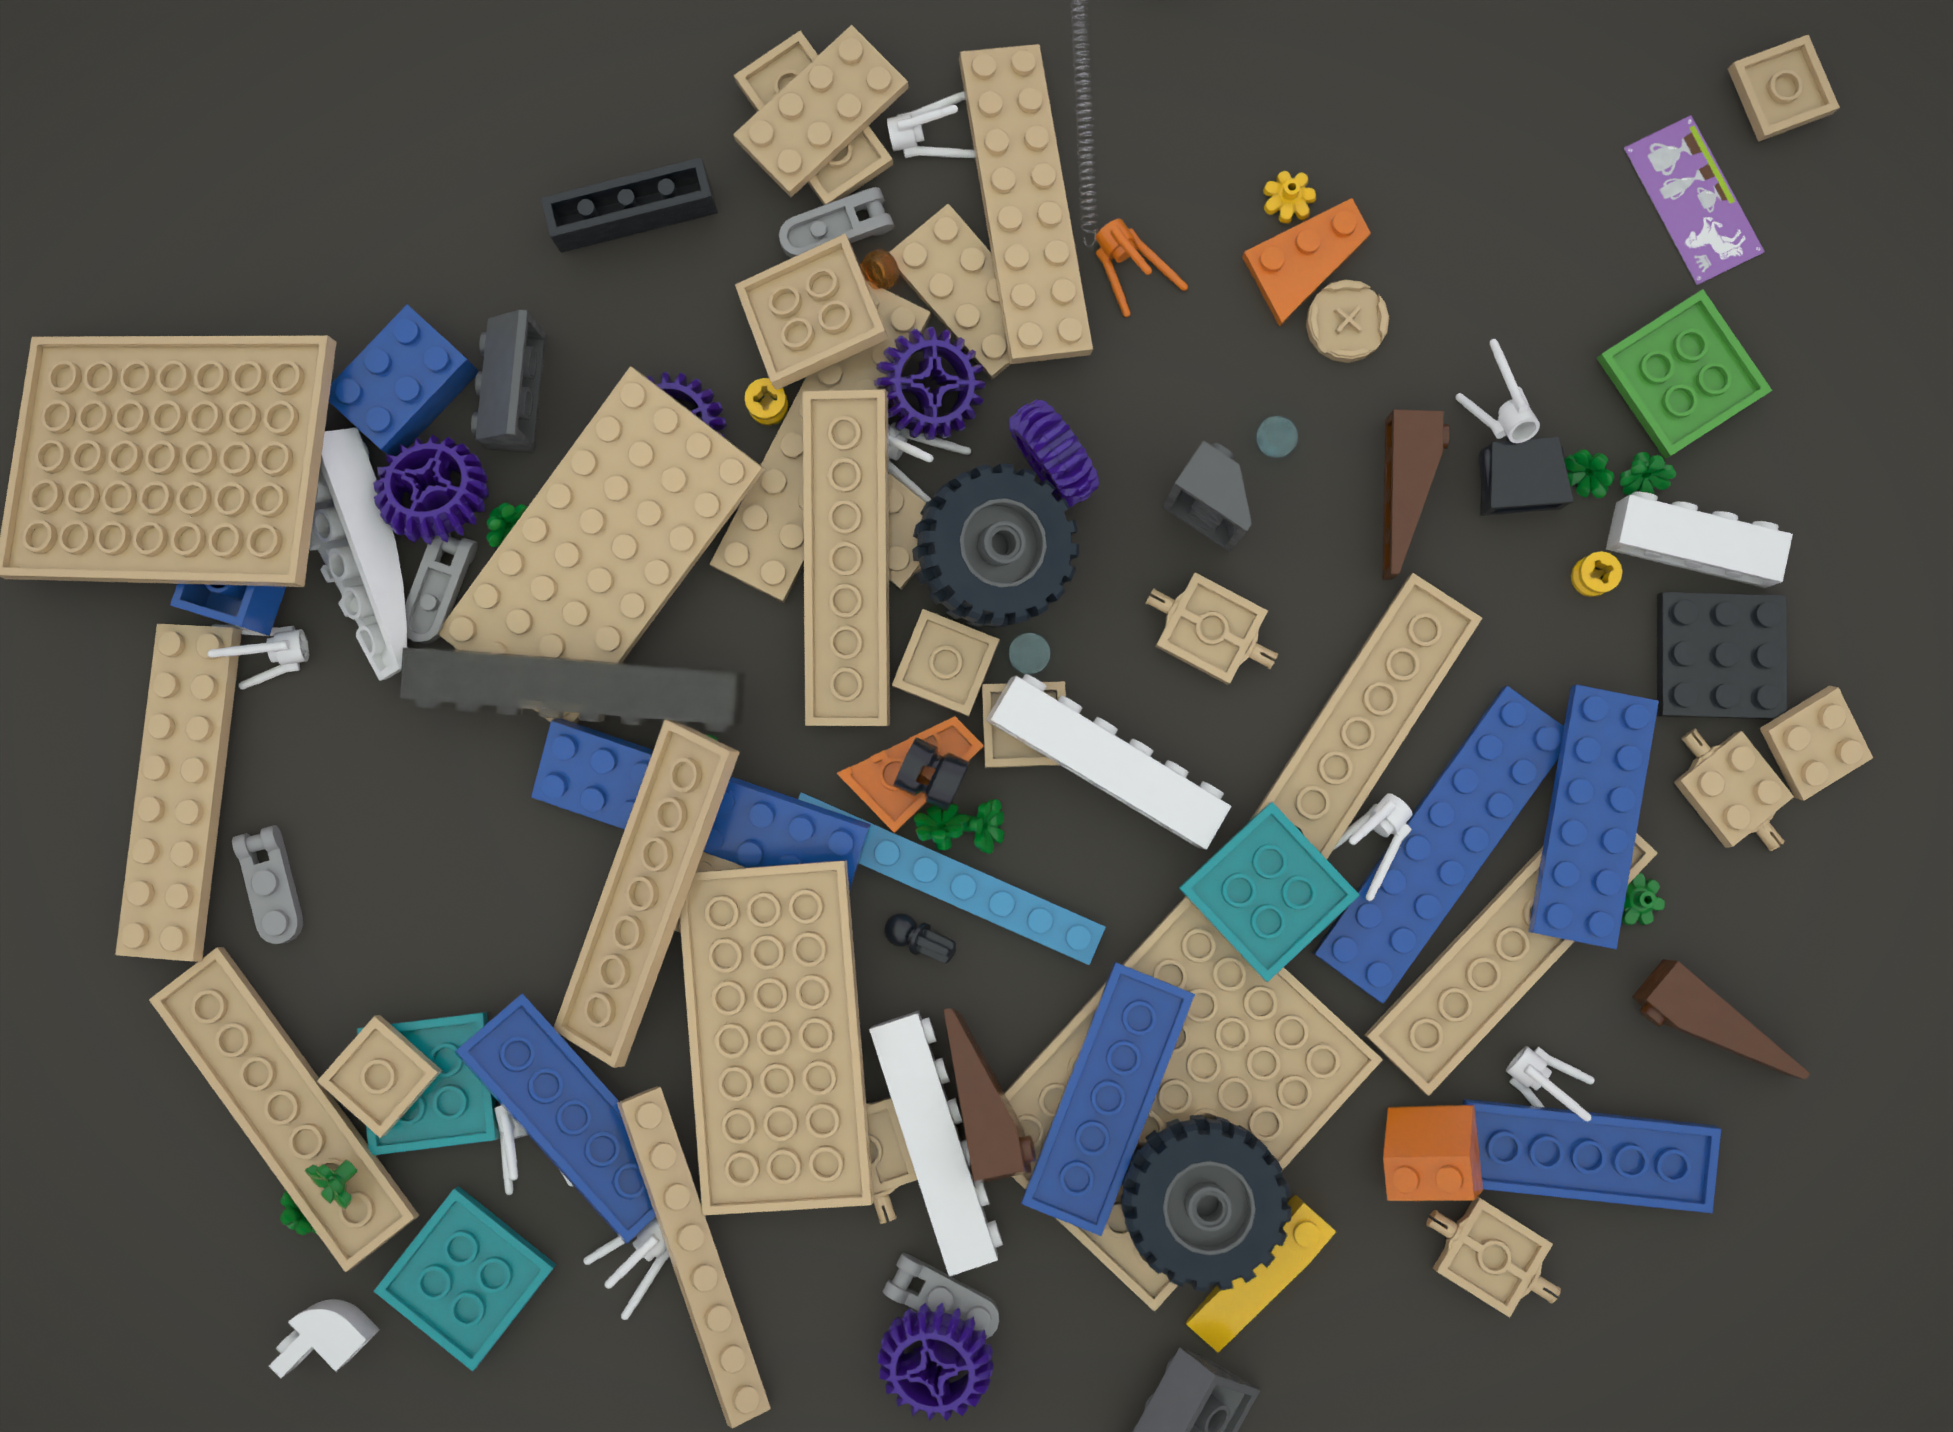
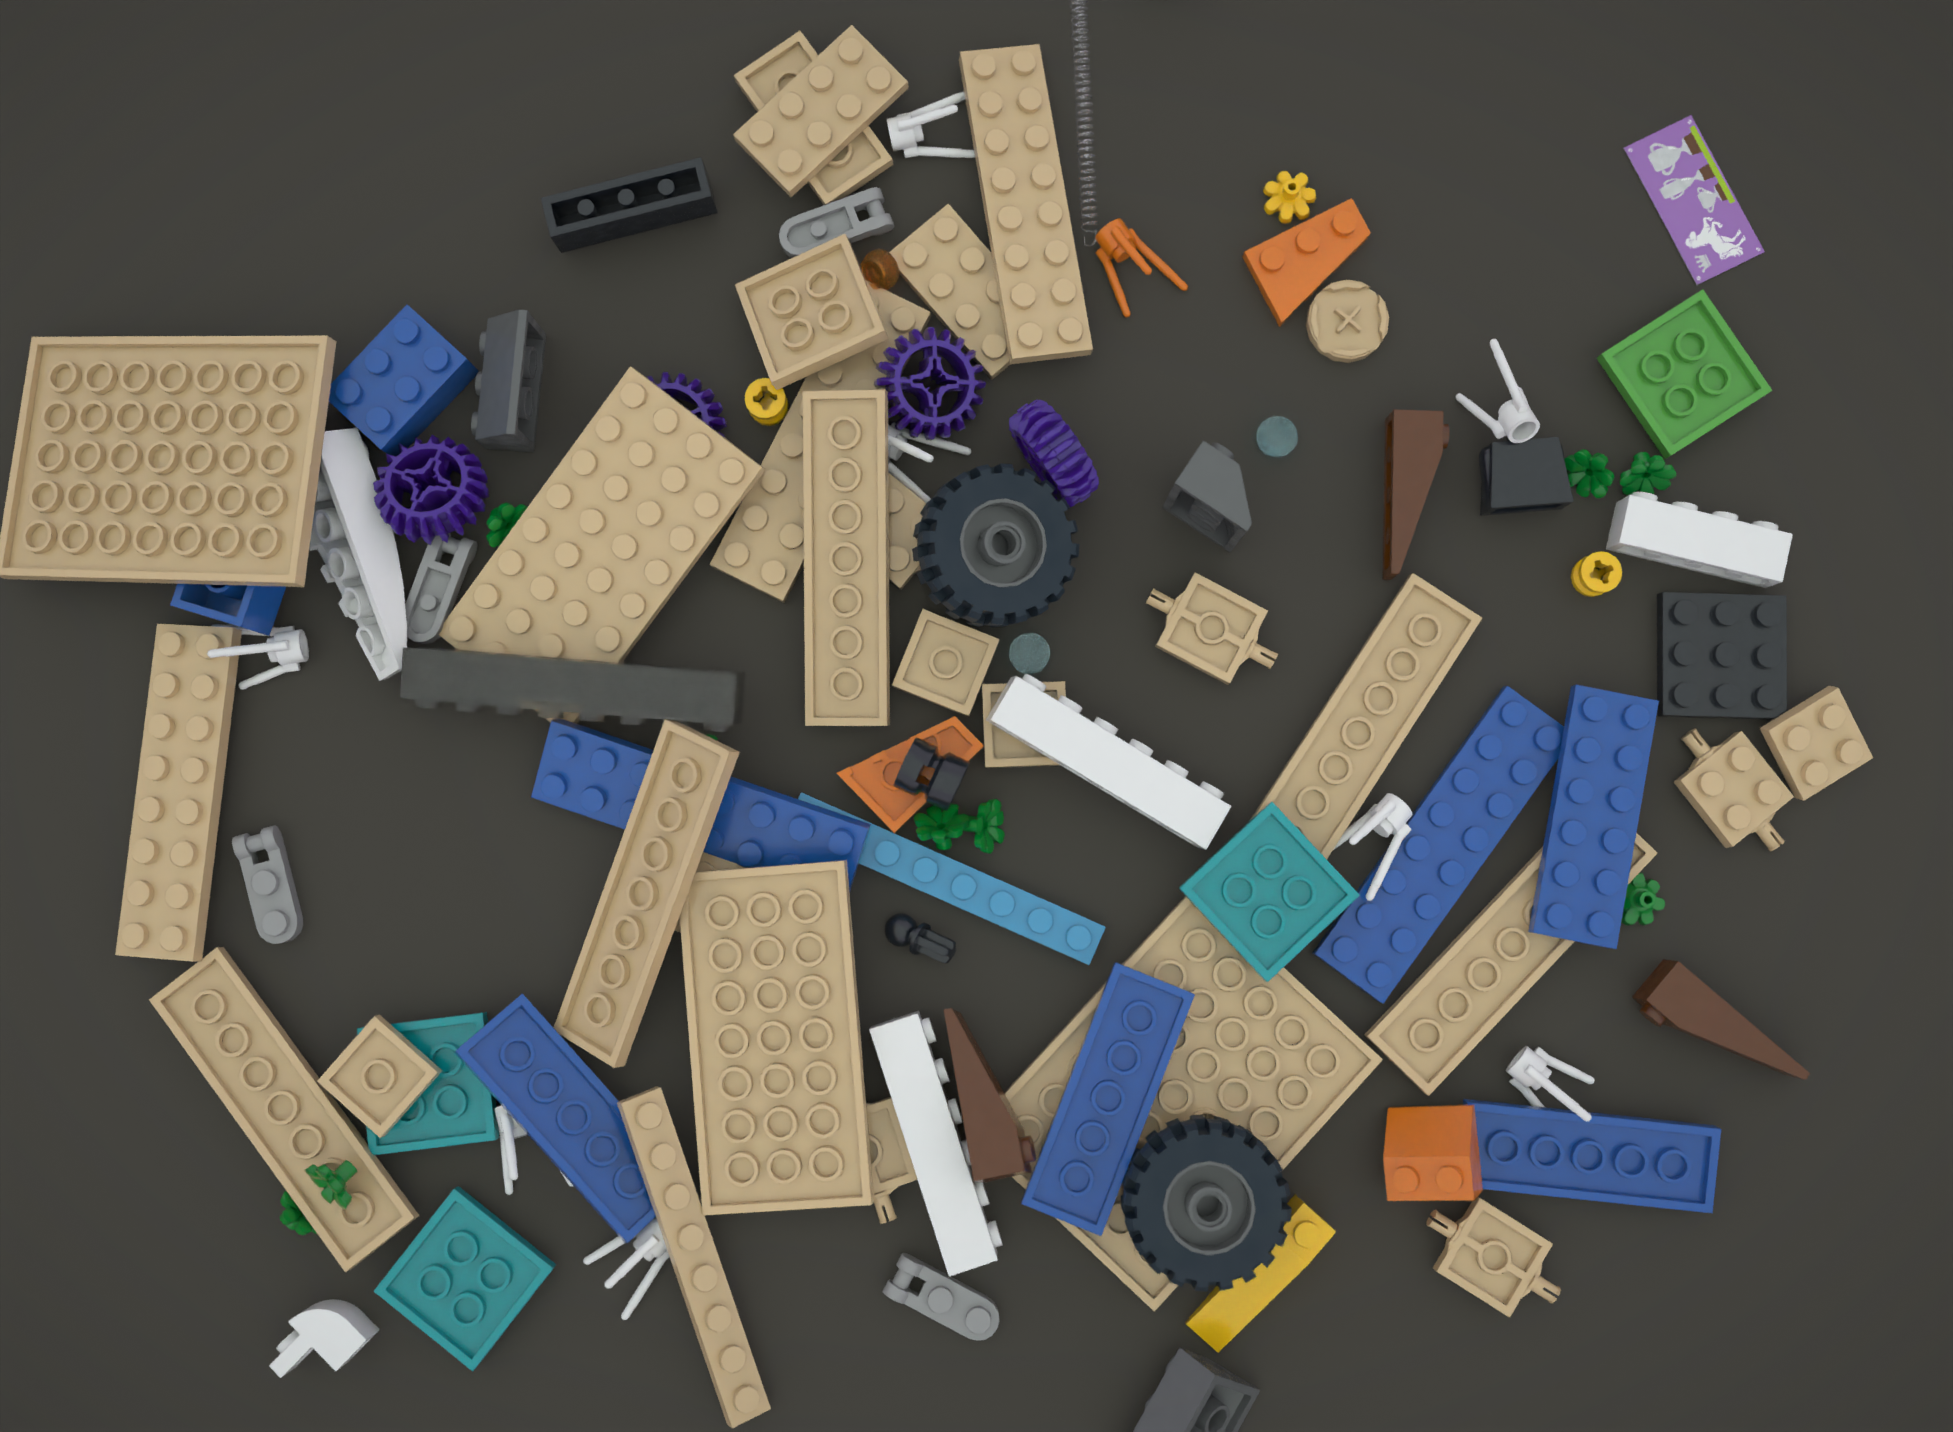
(945, 1343): dark purple gear -> none
(1783, 88): tan plate -> none

